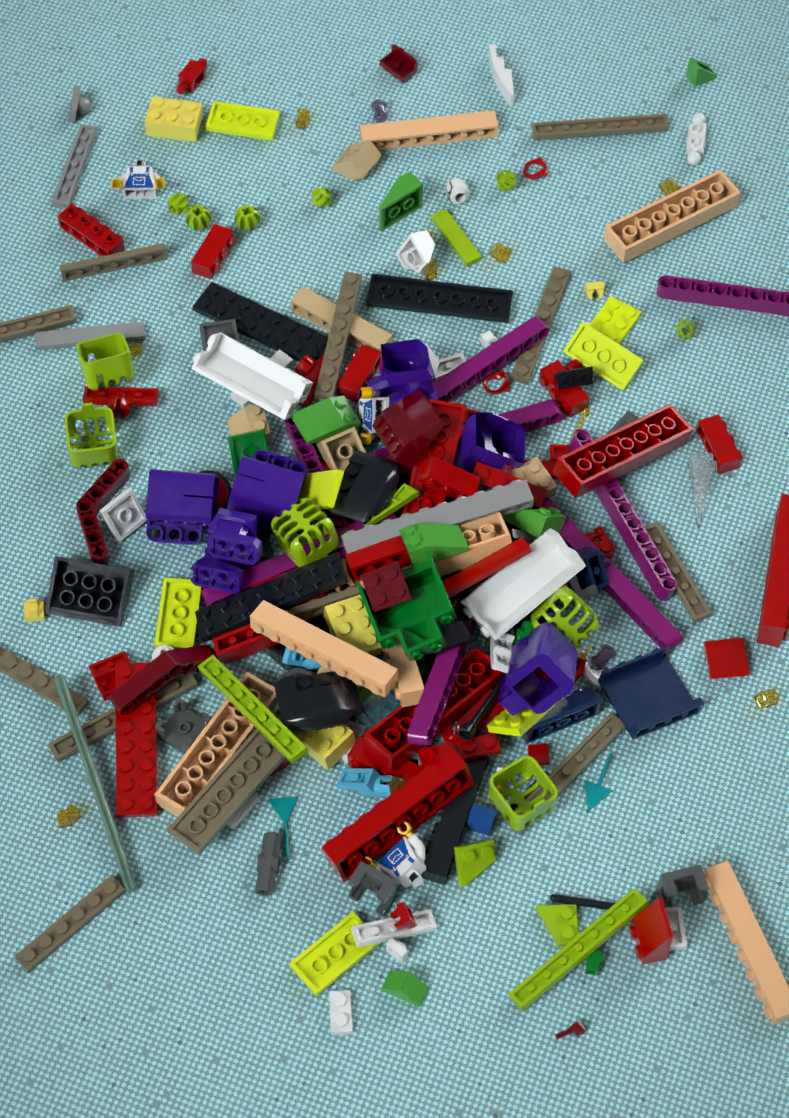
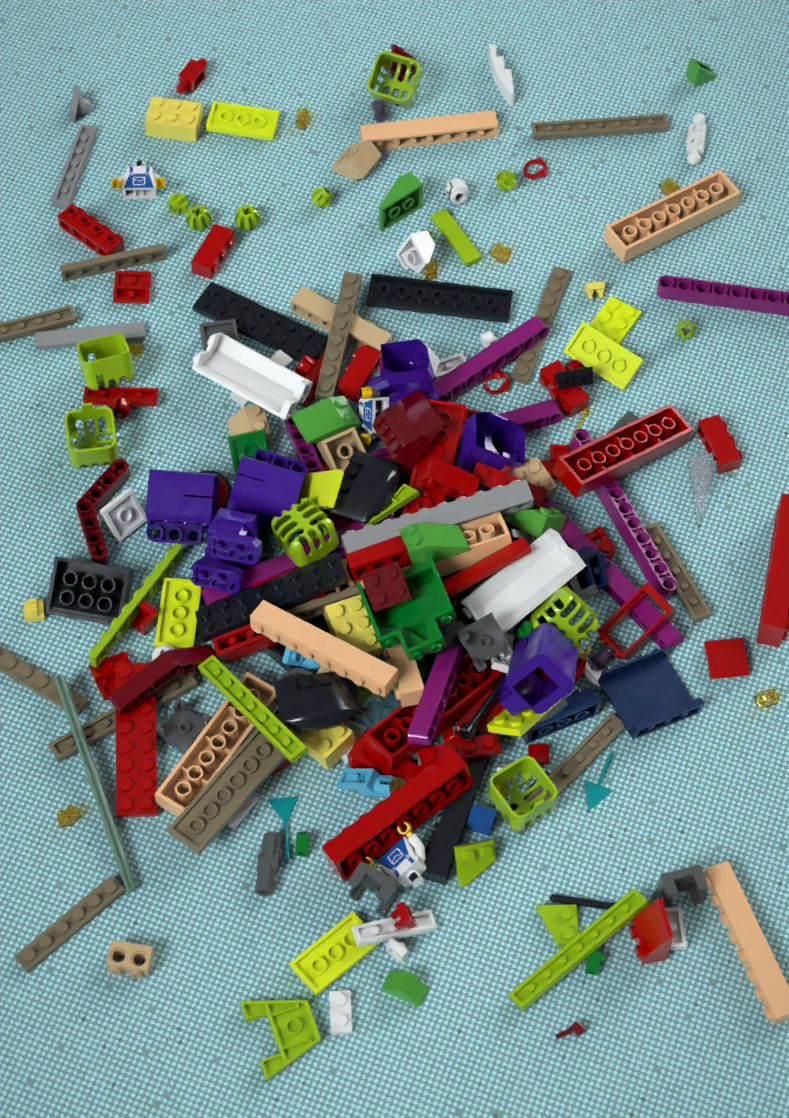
(131, 609): none -> lime plate
(132, 287): none -> red slope
(132, 953): none -> tan brick
(146, 619): none -> red panel
(291, 1027): none -> lime wing
(302, 844): none -> green piece
(385, 59): none -> lime piece
(484, 640): none -> dark grey panel
(625, 610): none -> red window

